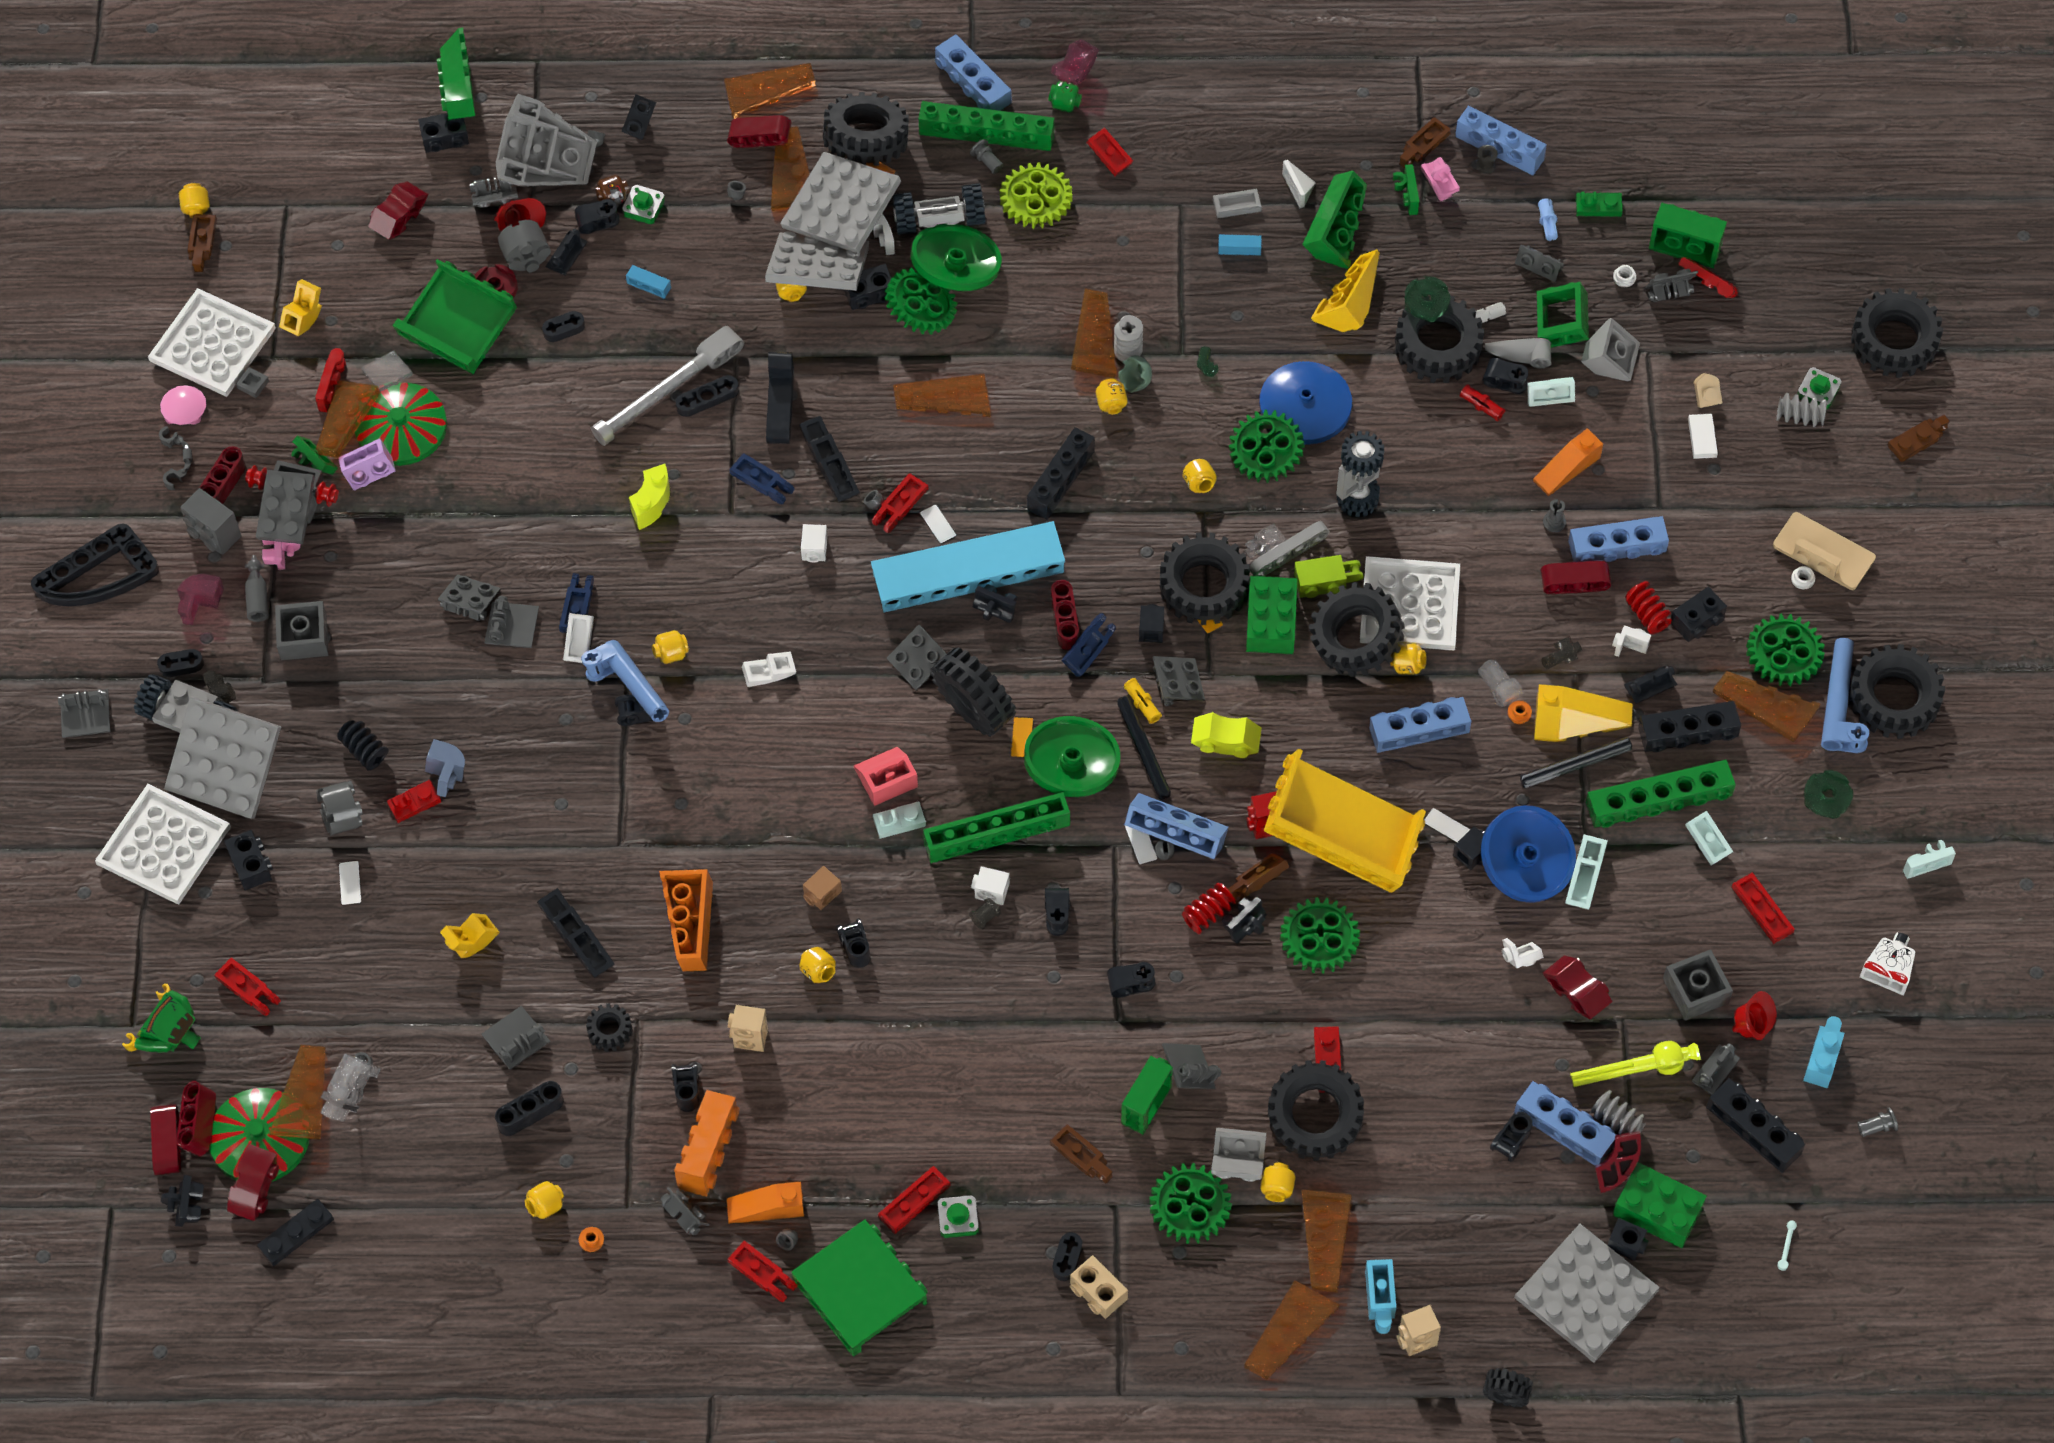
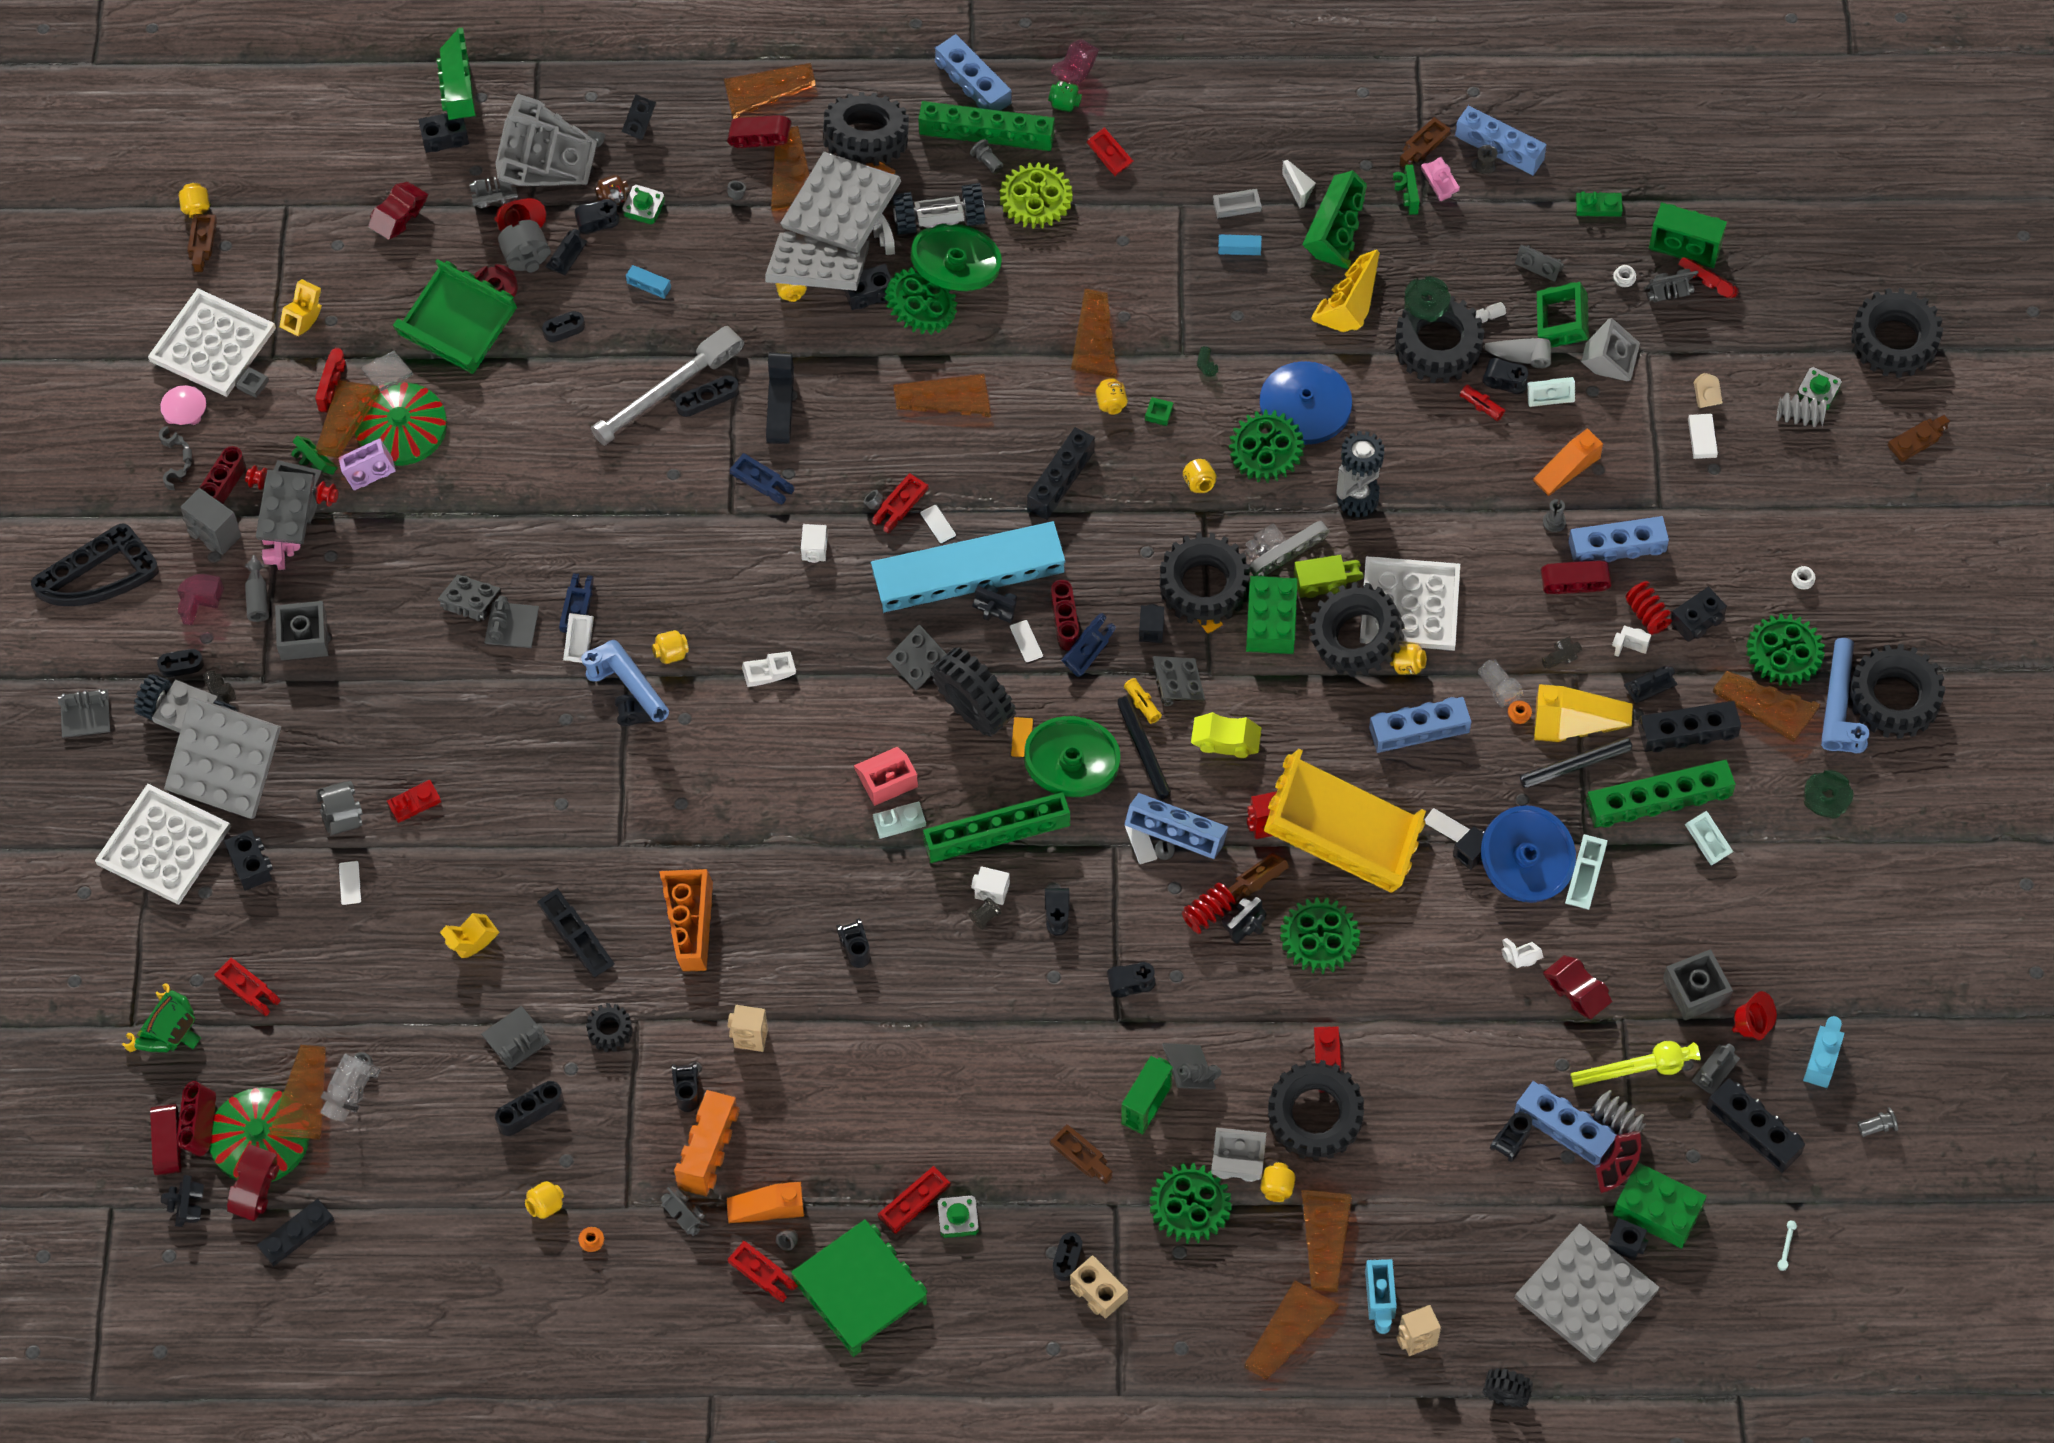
(362, 744): black piece -> none
(447, 763): sand blue brick -> none
(652, 496): neon yellow brick -> none
(817, 965): yellow head -> none
(821, 888): medium nougat brick -> none
(829, 459): black slope -> none
(1026, 641): none -> white sticker
(1128, 337): light grey piece -> none
(1135, 374): sand green hair -> none
(1159, 411): none -> green tile
(1548, 219): light blue axle -> none
(1763, 908): red tile -> none
(1824, 551): tan bracket -> none
(1890, 964): white torso -> none
(1932, 860): light aqua plate -> none

